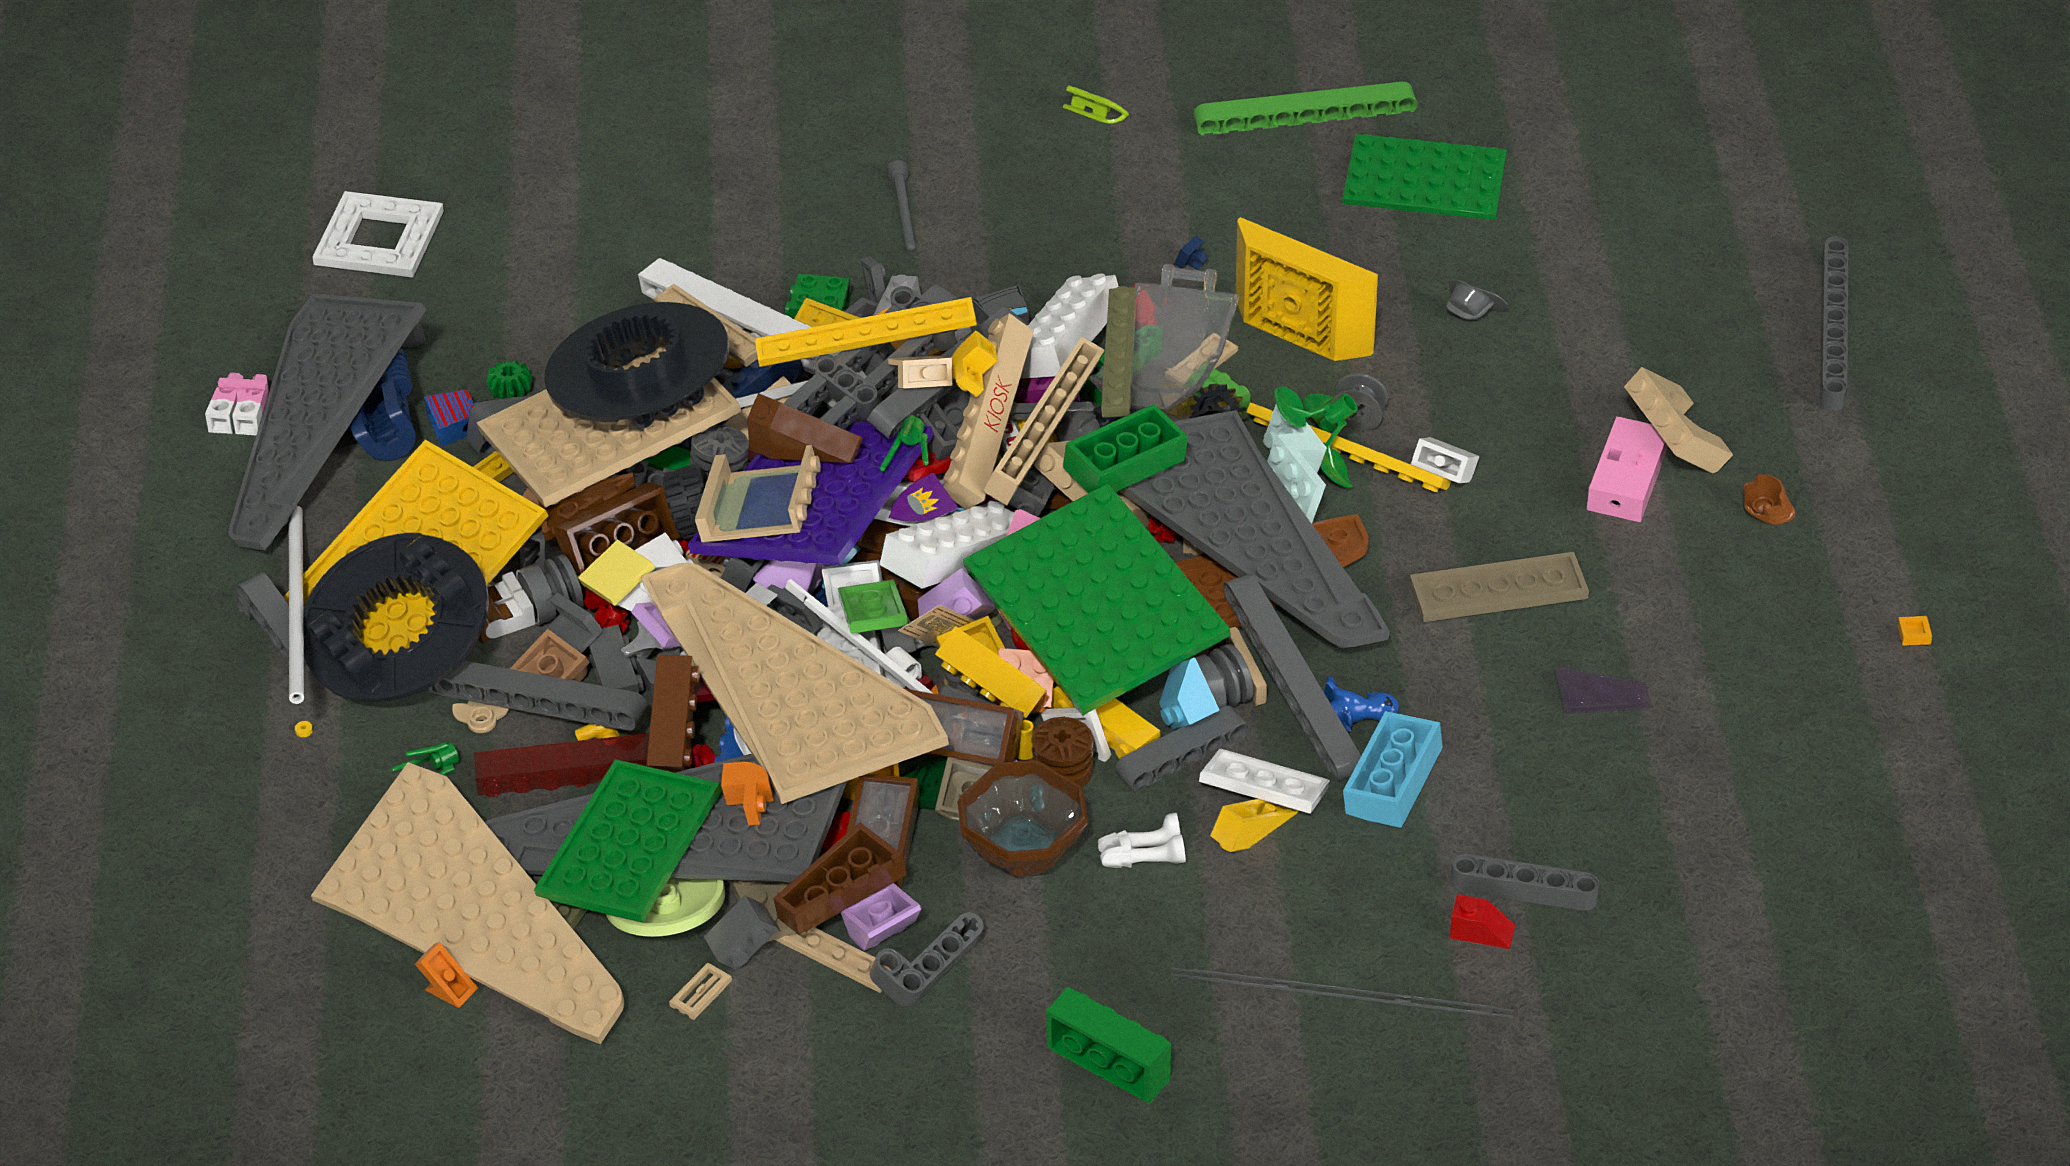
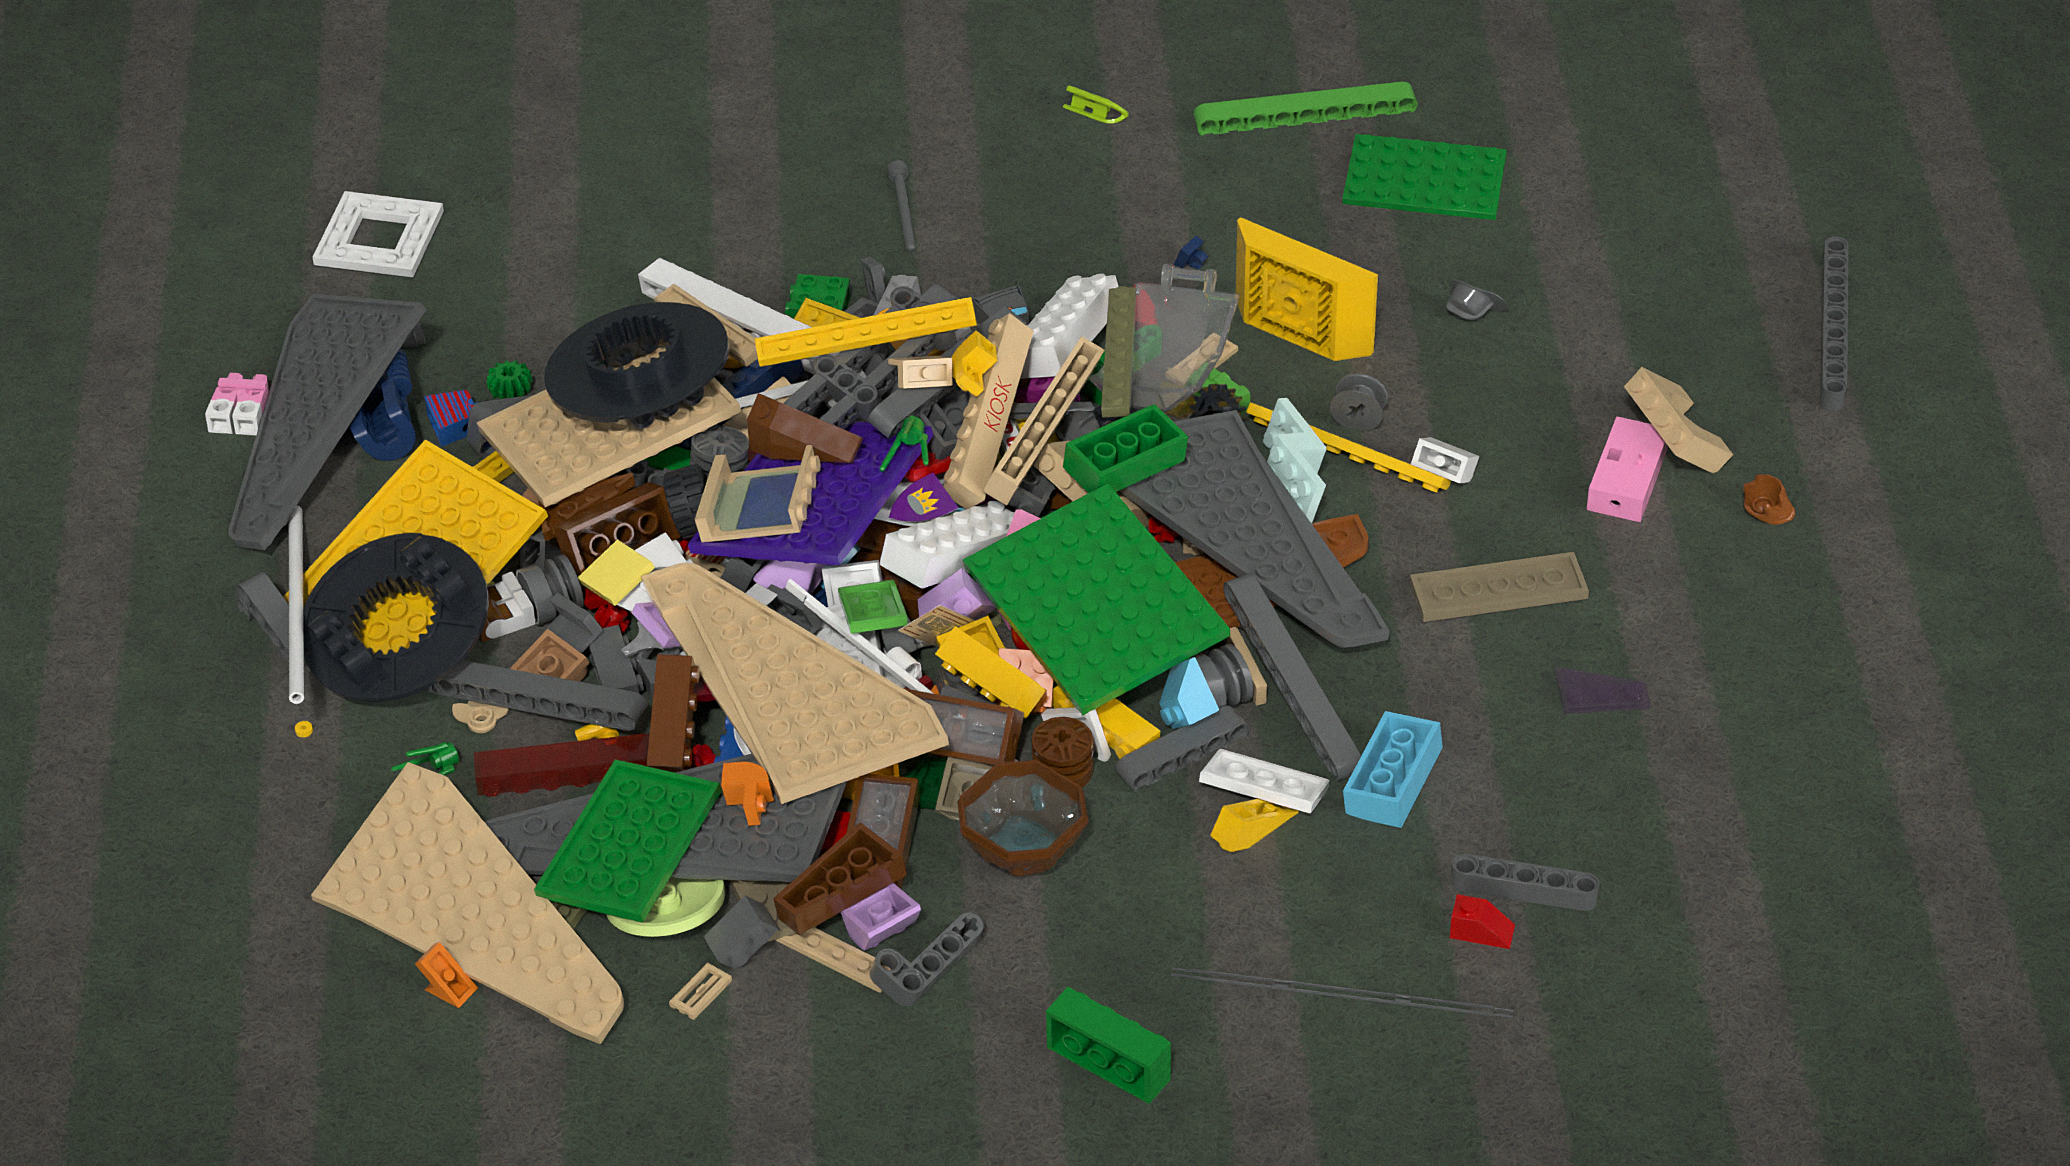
(1024, 747): yellow cone -> none
(1123, 849): white piece -> none
(1326, 416): green plant -> none
(1353, 708): blue animal -> none
(1914, 630): light orange plate -> none

